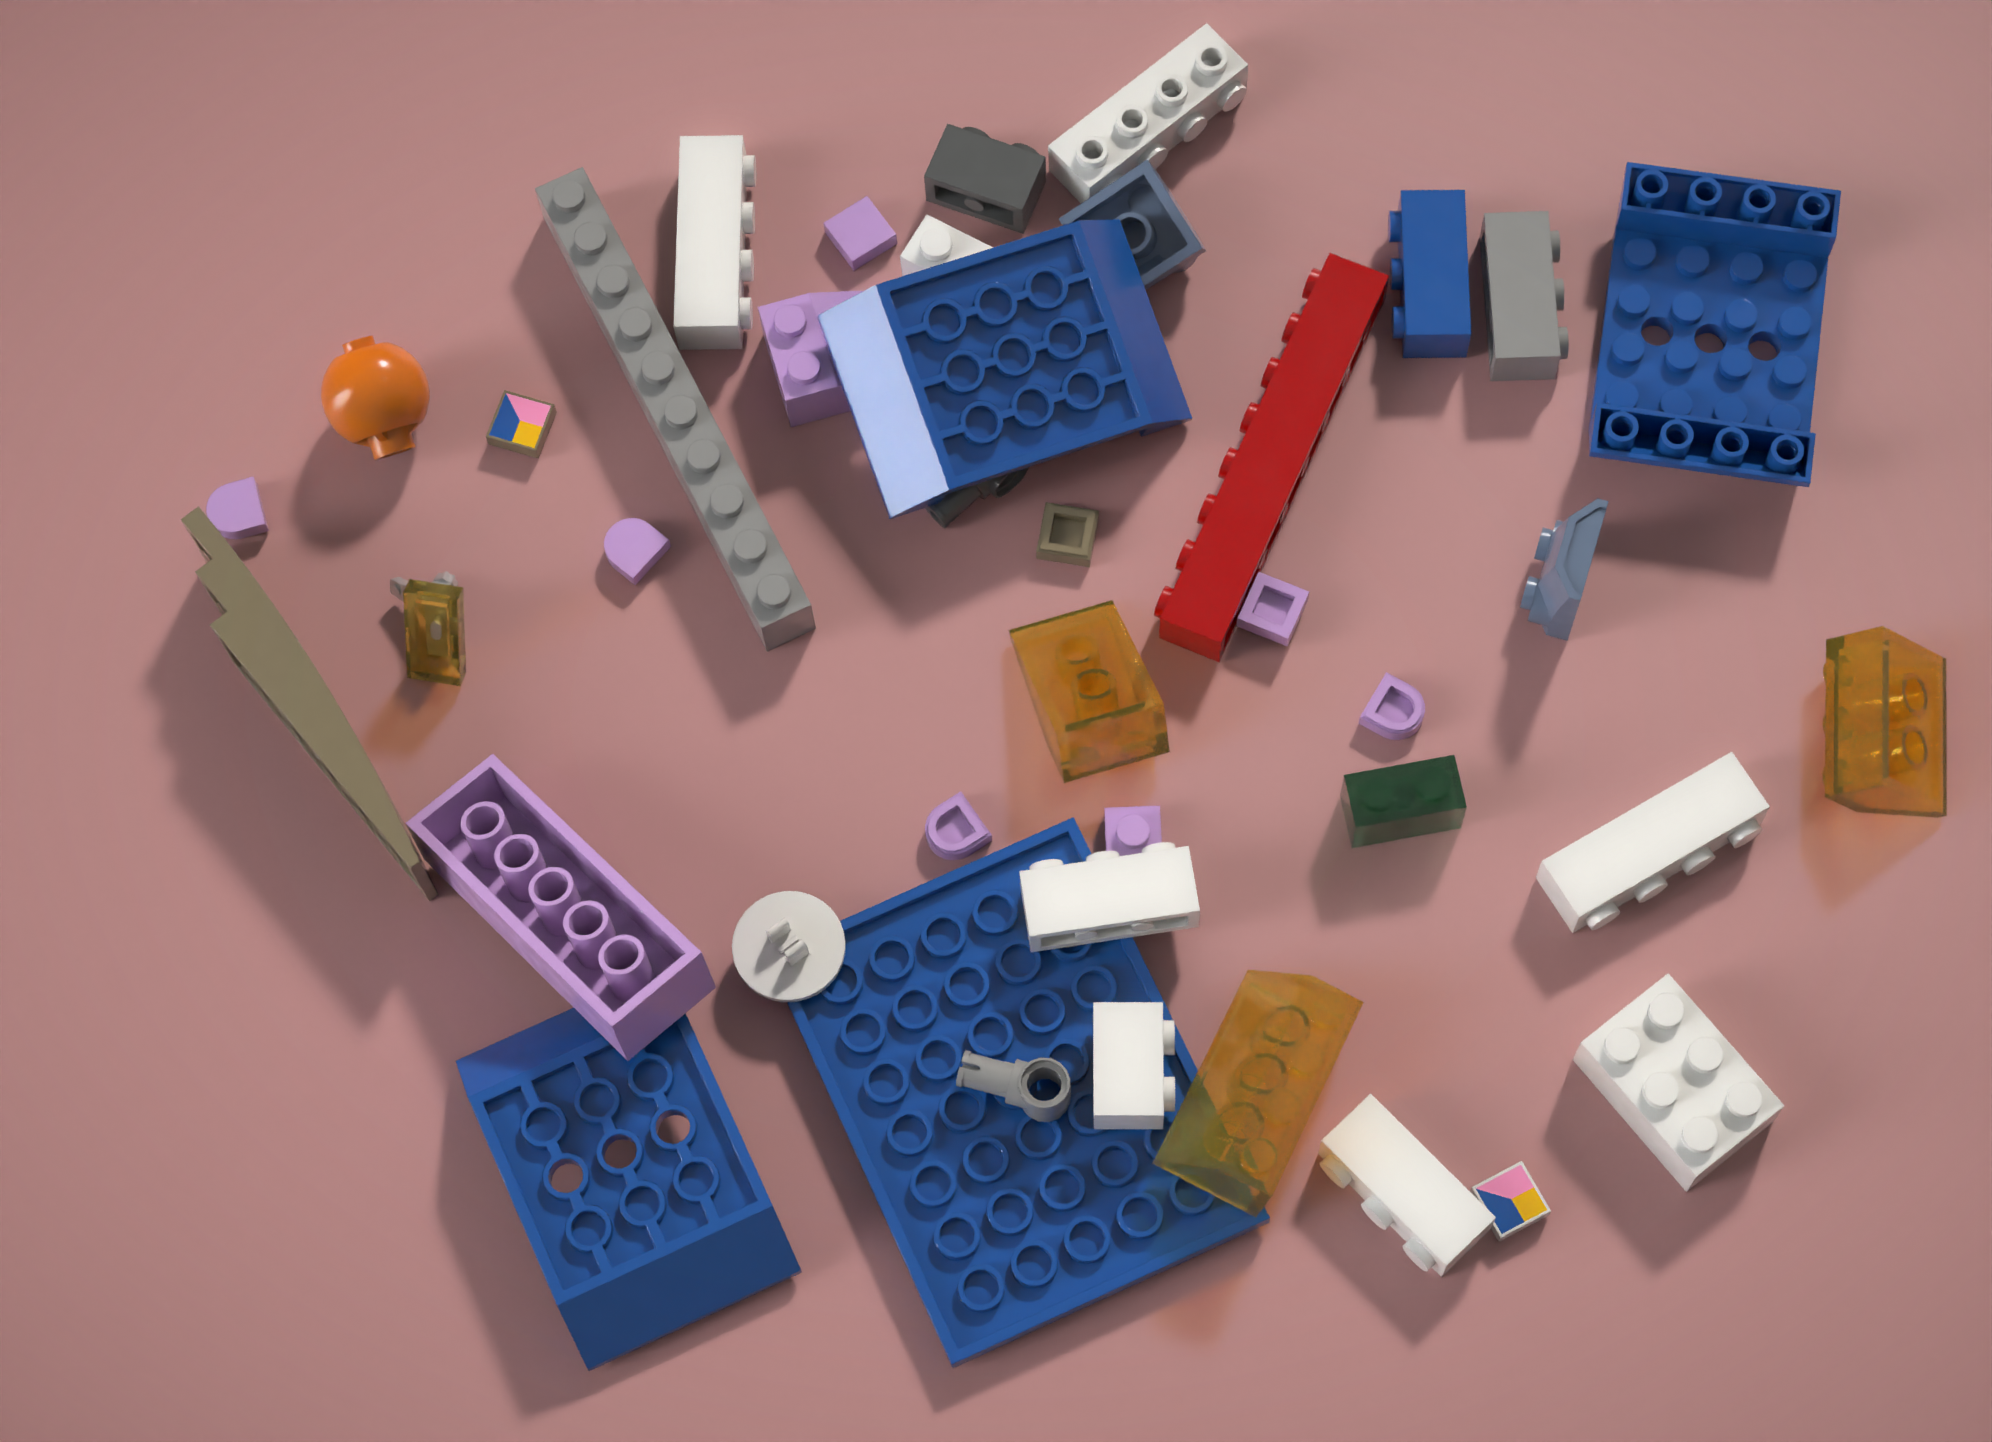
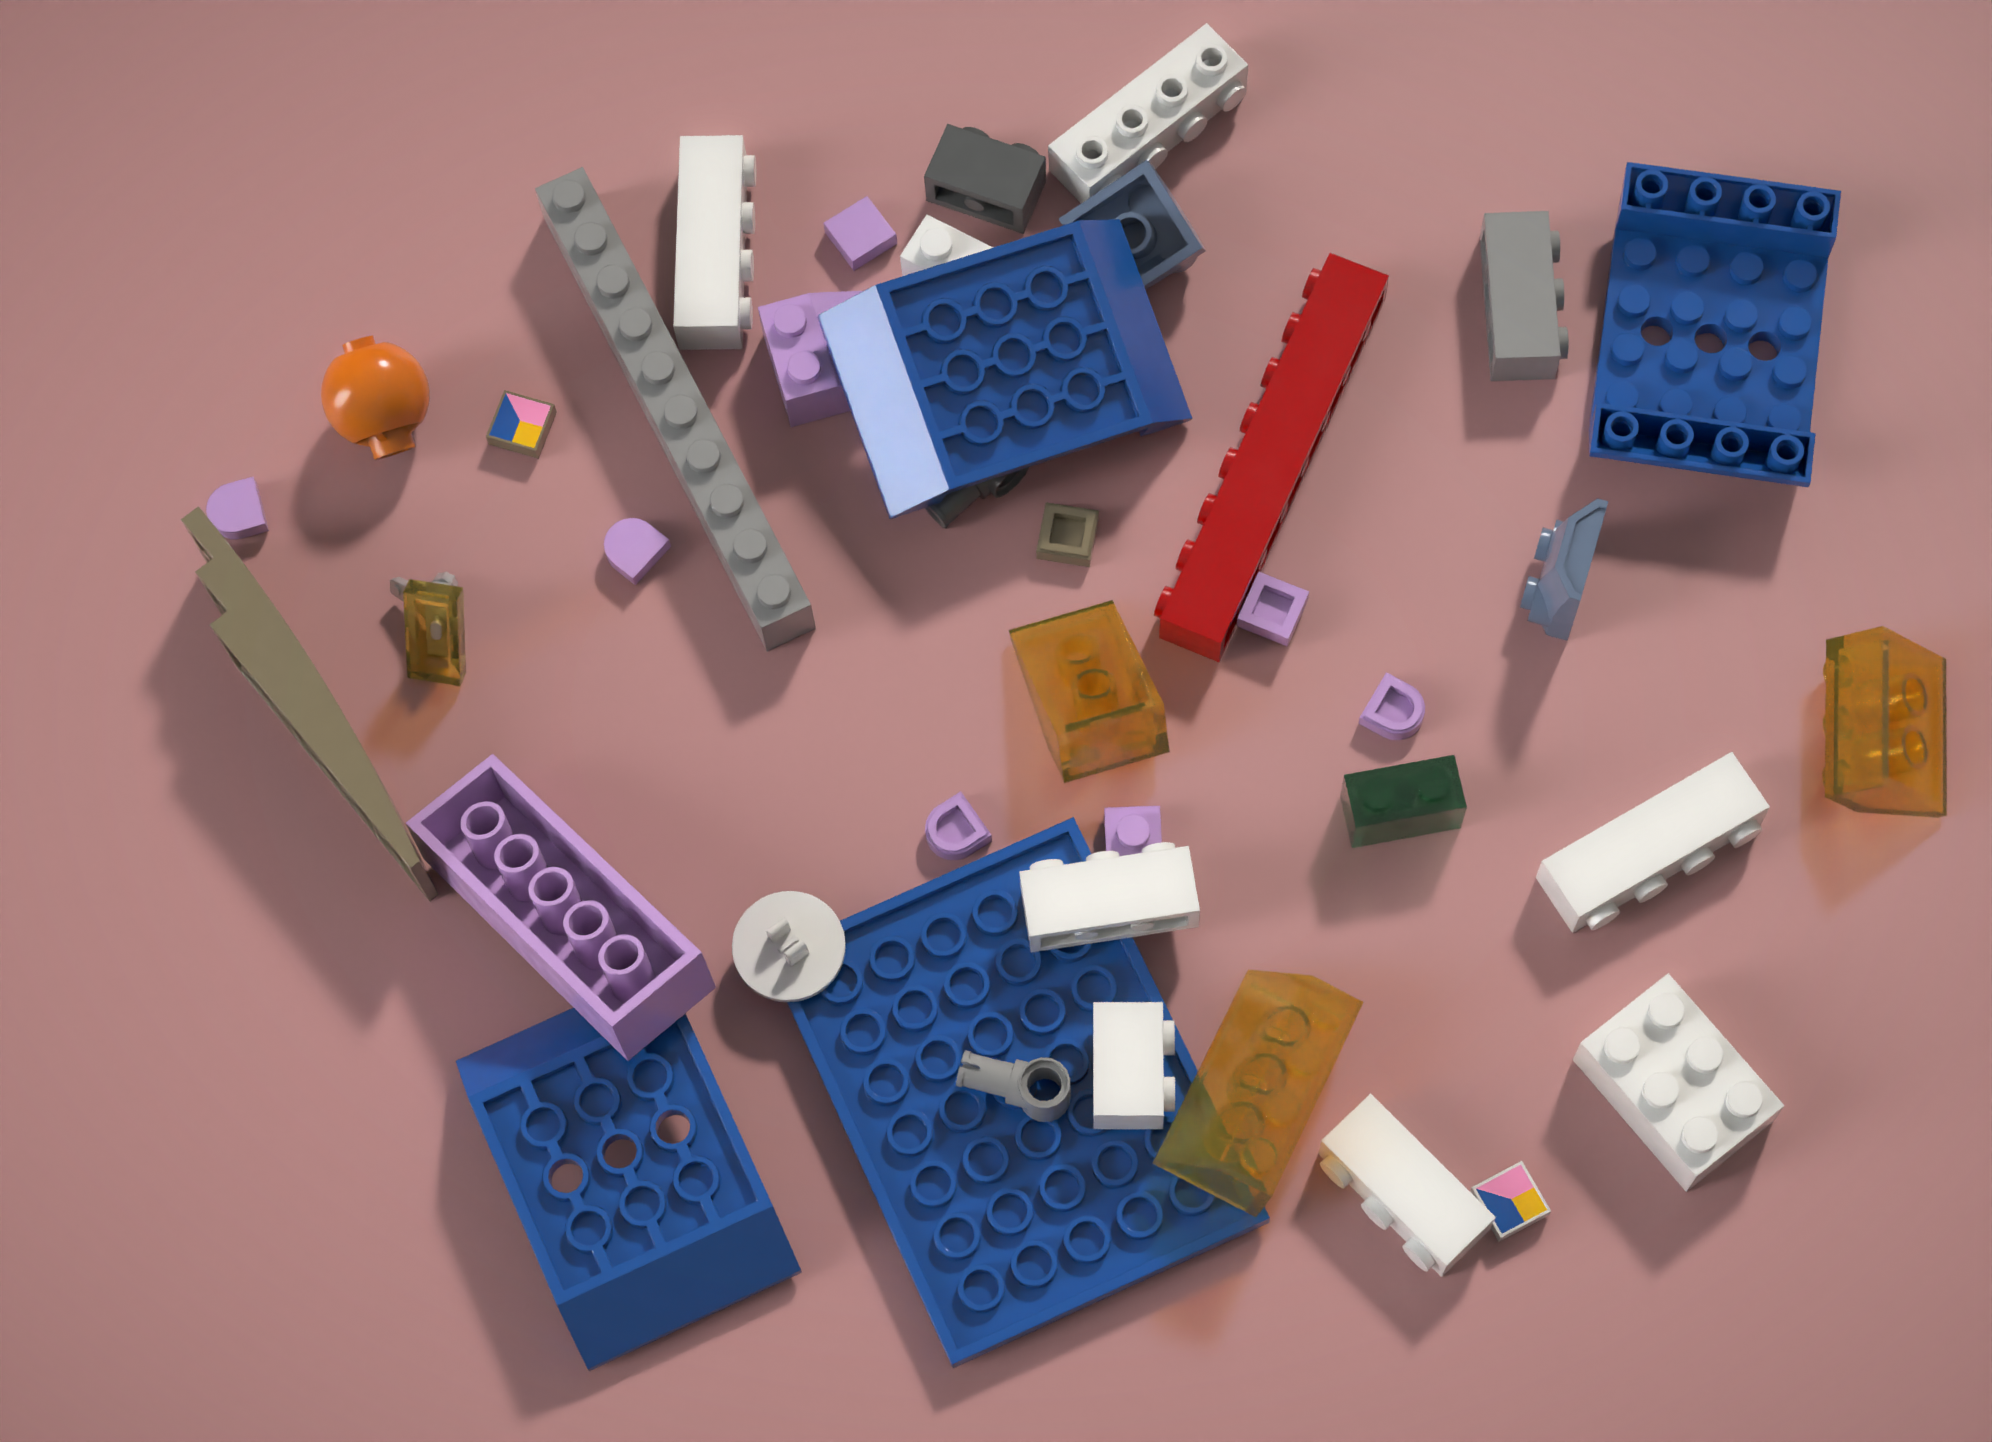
(1431, 274): blue brick -> none

